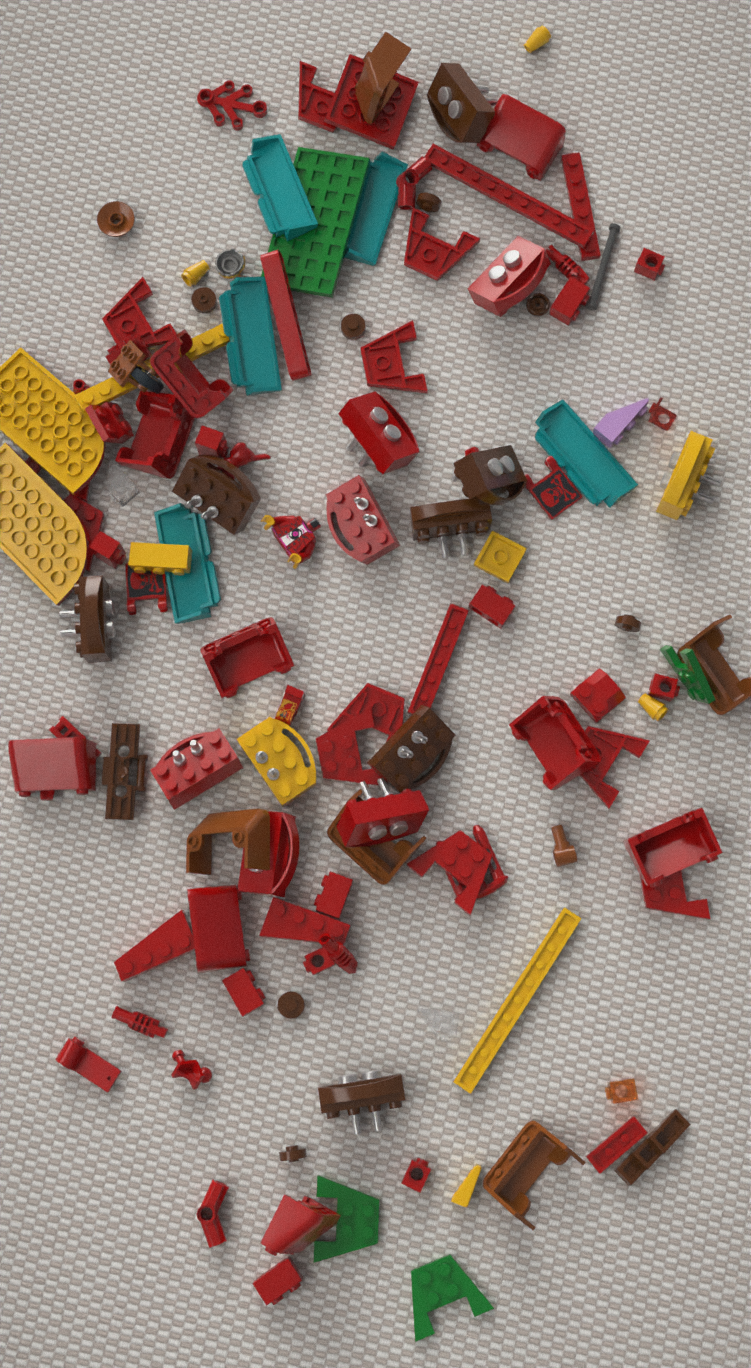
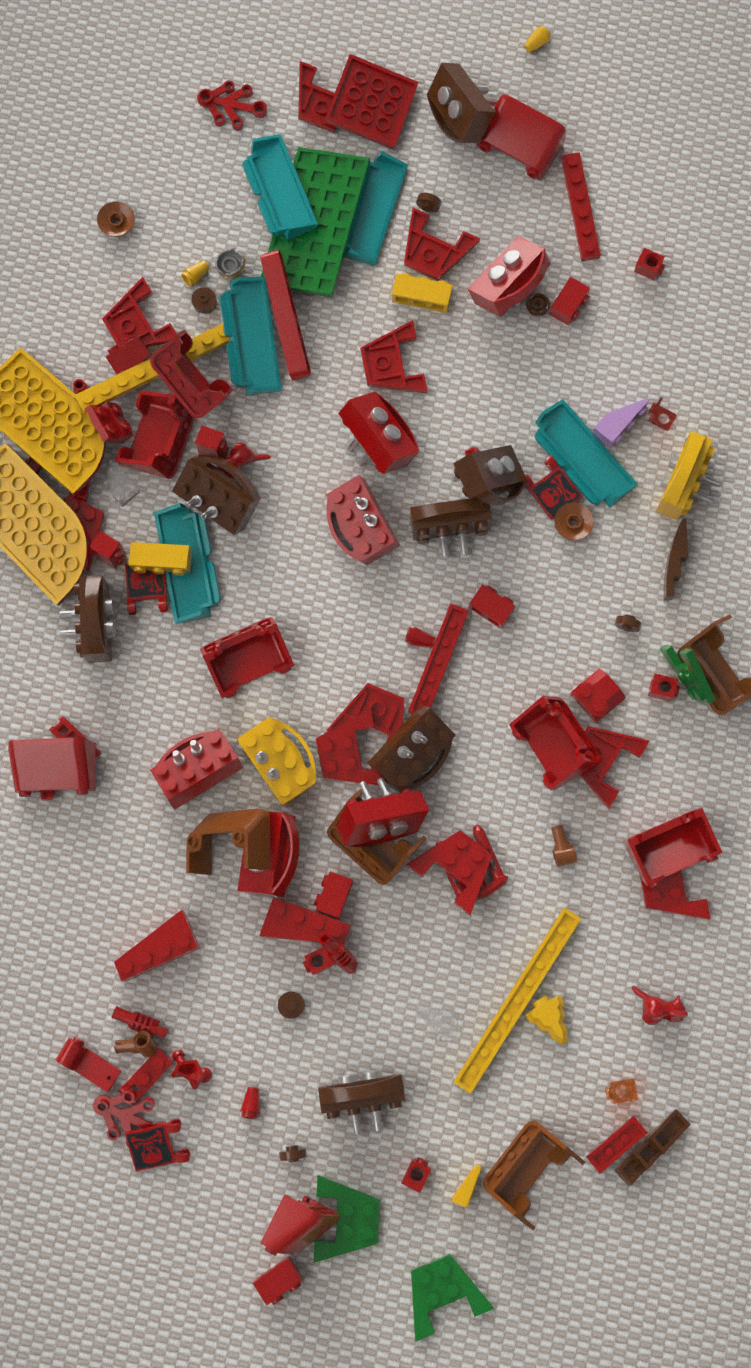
(116, 772): reddish brown piece -> none
(125, 1115): none -> red plant
(127, 364): dark orange plate -> none
(140, 1043): none -> dark orange pin
(147, 1075): none -> red plate
(153, 1148): none -> flag
(212, 1227): red piece -> none
(217, 928): red windscreen -> none
(243, 991): red brick -> none
(251, 1104): none -> red cone
(290, 705): red leg -> none
(293, 536): torso -> none
(353, 326): reddish brown wheel -> none
(376, 80): dark orange windscreen -> none
(407, 190): red piece -> none
(418, 637): none -> red cone
(422, 292): none -> yellow brick
(500, 557): yellow plate -> none
(509, 196): red plate -> none
(549, 1017): none -> yellow rock
(567, 265): red hinge -> none
(574, 512): none -> dark orange dish
(614, 229): dark grey bar -> none
(653, 707): yellow cone -> none
(657, 1009): none -> red animal
(677, 554): none -> reddish brown slope

